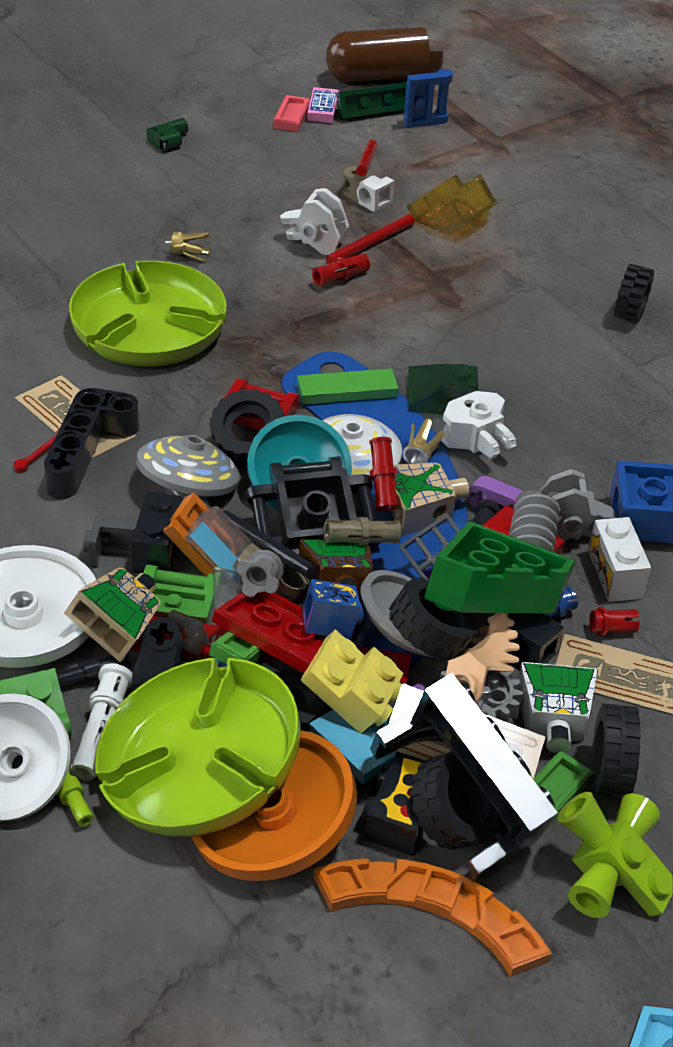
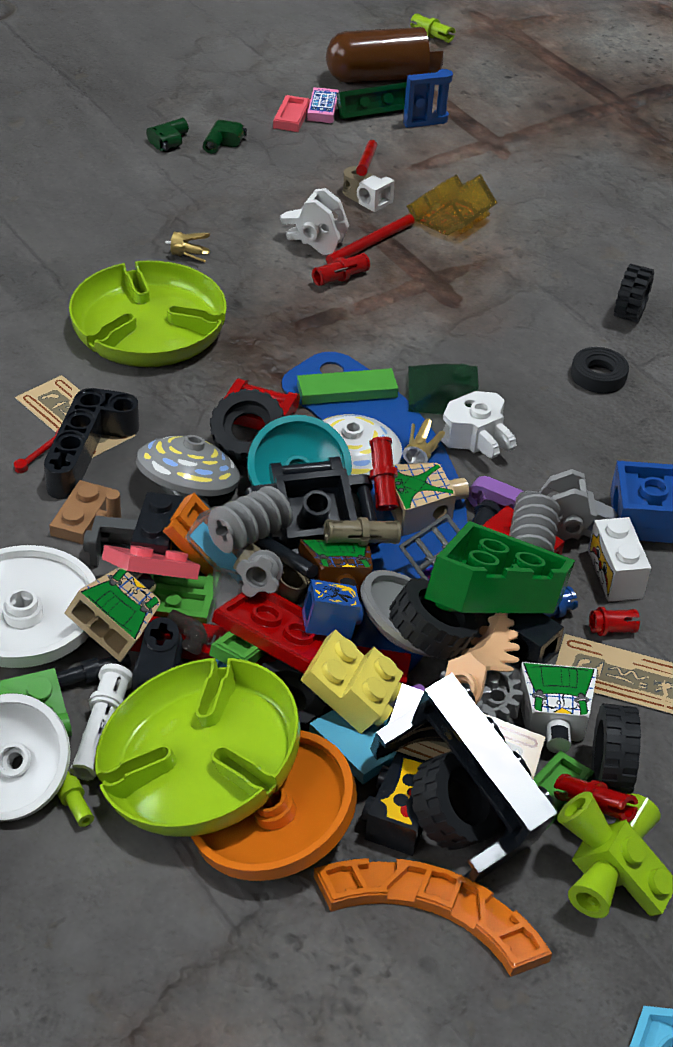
(81, 508): none -> medium nougat plate
(143, 560): none -> coral wing
(225, 134): none -> dark green piece
(249, 518): none -> light grey piece
(433, 27): none -> lime pin
(596, 381): none -> black tyre
(609, 801): none -> red pin

